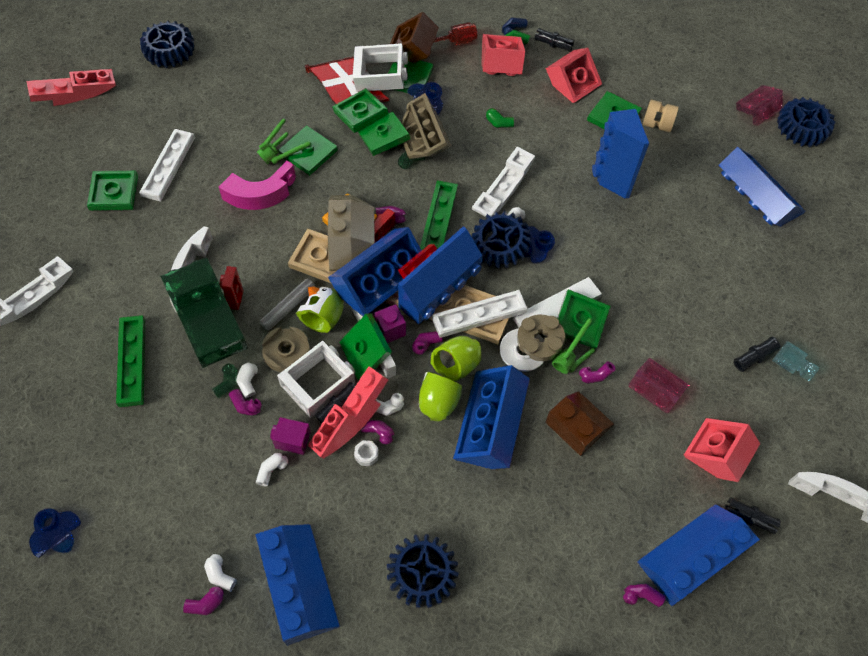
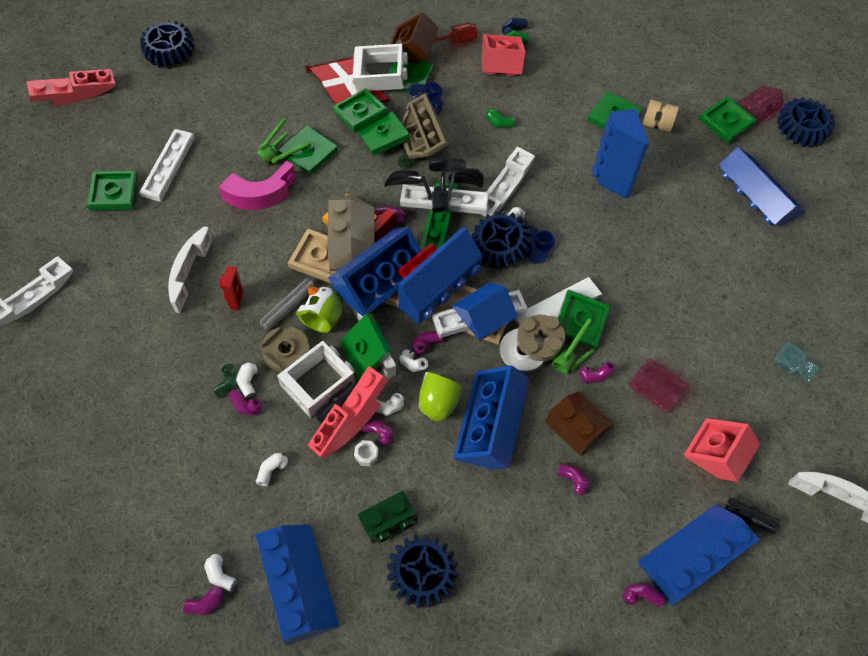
(56, 535): clear blue plate -> none
(131, 361): green plate -> none
(204, 312): clear green brick -> none
(290, 435): magenta brick -> none
(388, 517): none -> dark green bracket
(391, 323): magenta brick -> none
(407, 361): none -> white arm
(440, 196): none -> black plant
(460, 201): none -> white tile
(465, 353): lime piece -> none
(486, 310): none -> blue slope
(554, 39): black pin -> none
(574, 74): coral slope -> none
(576, 476): none -> magenta arm
(727, 119): none -> green plate
(757, 354): black pin -> none

